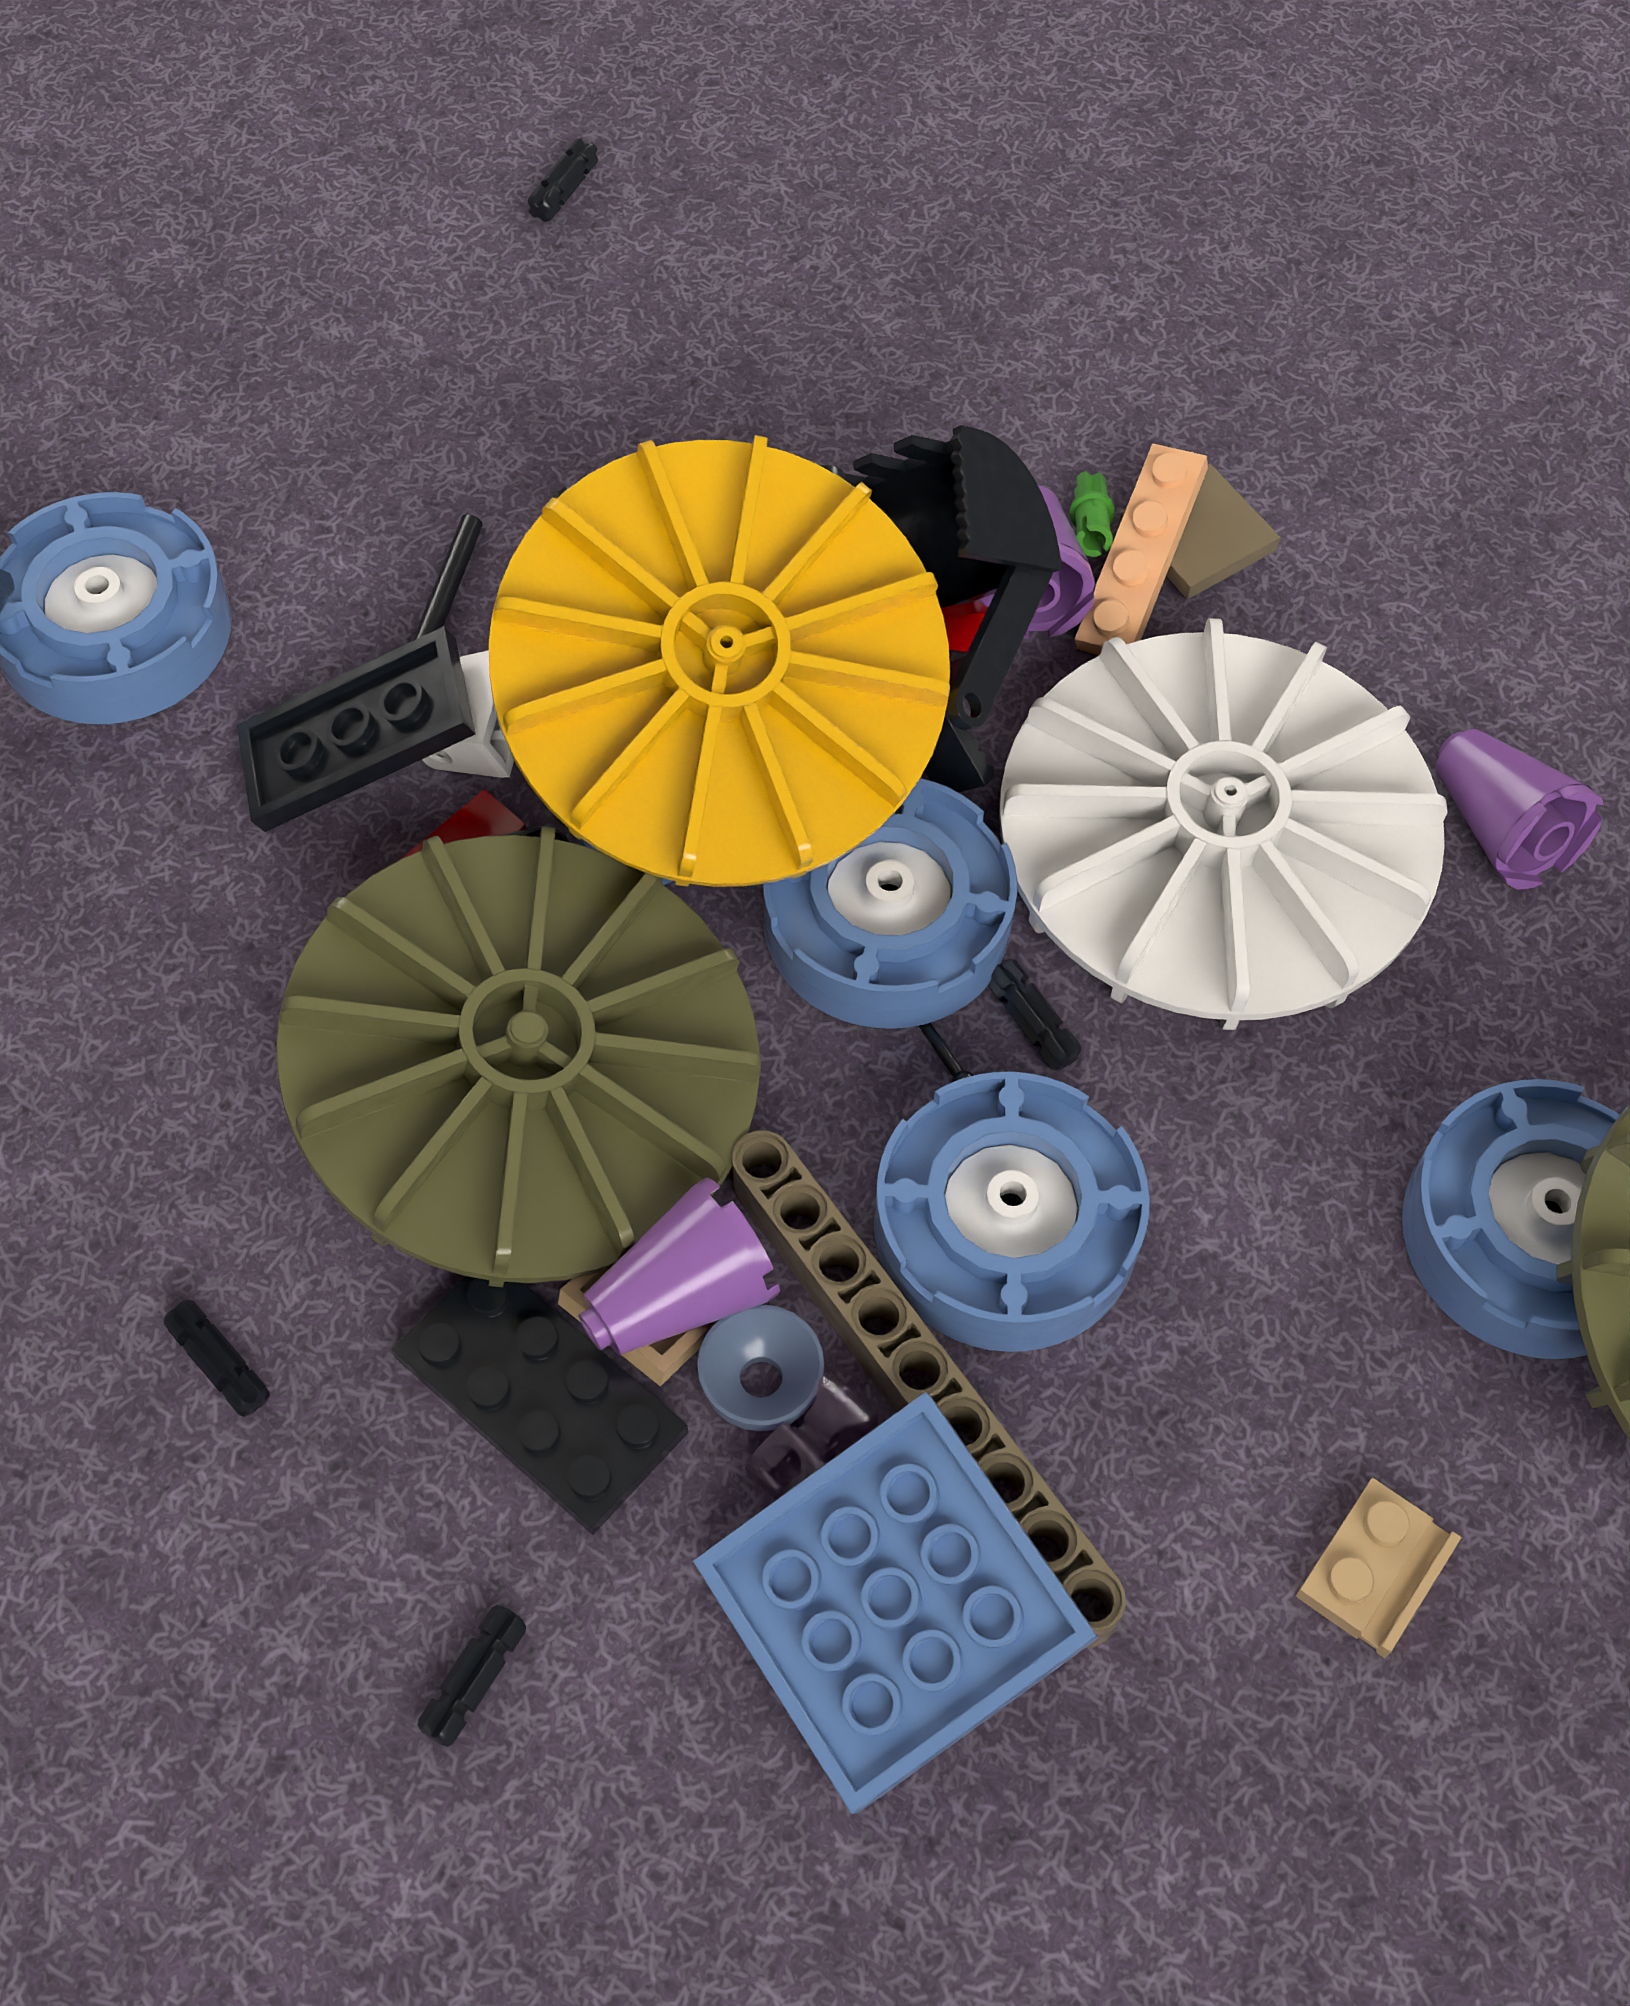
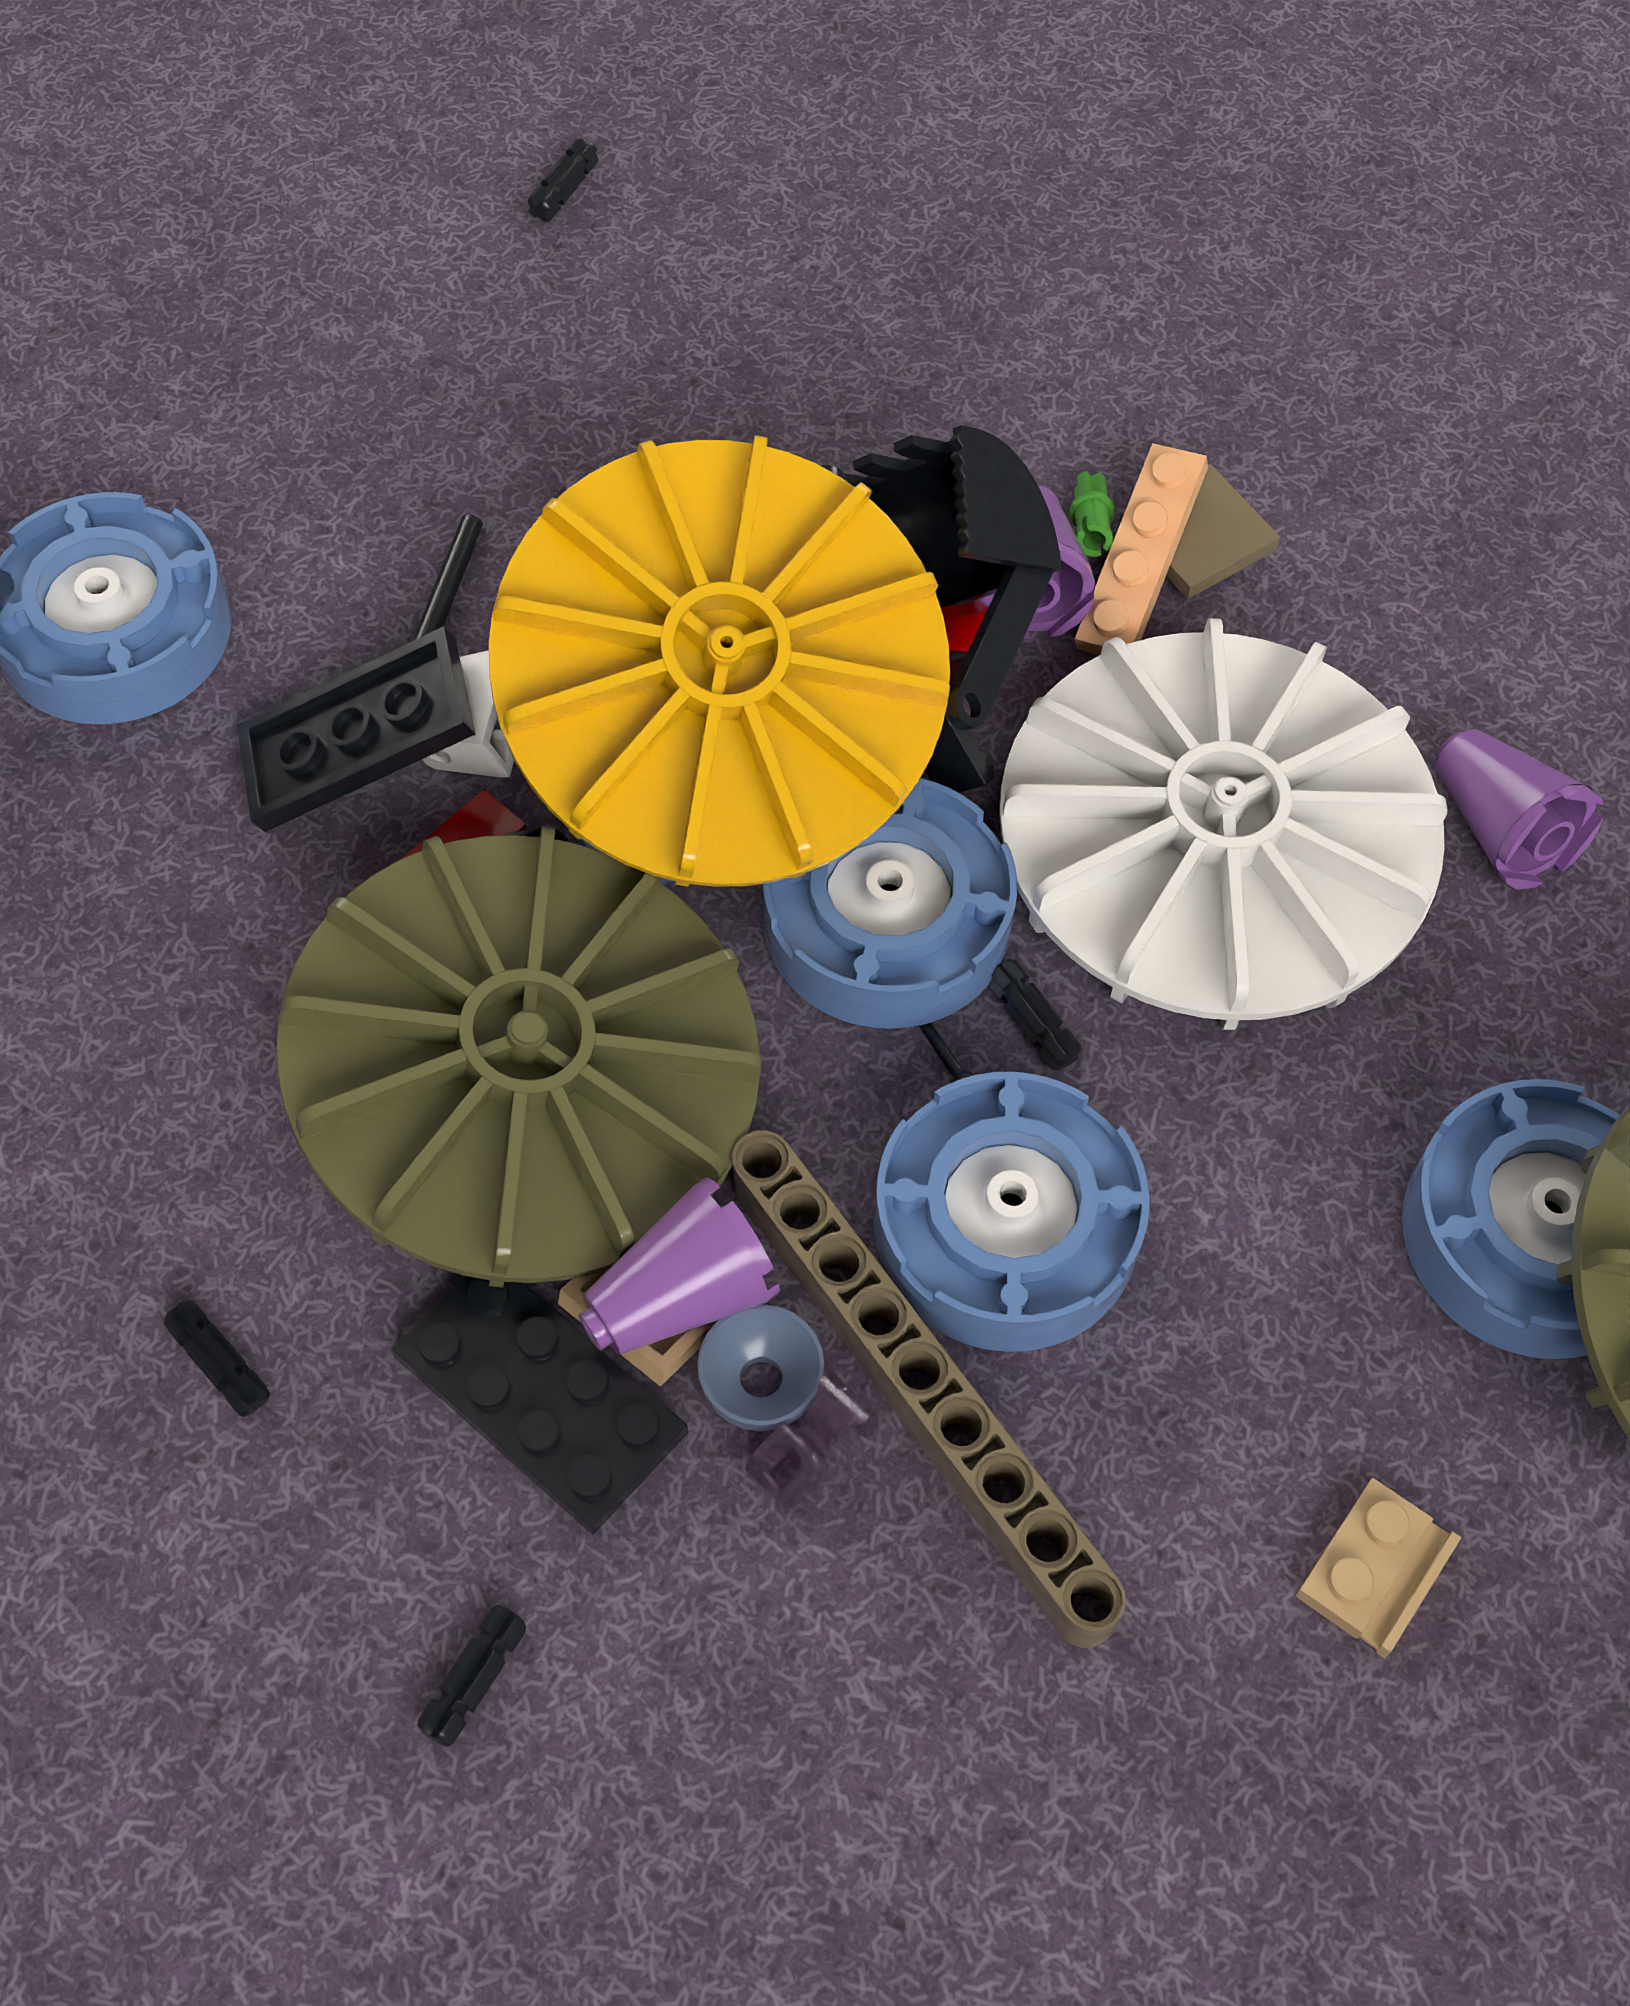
(893, 1602): medium blue plate -> none

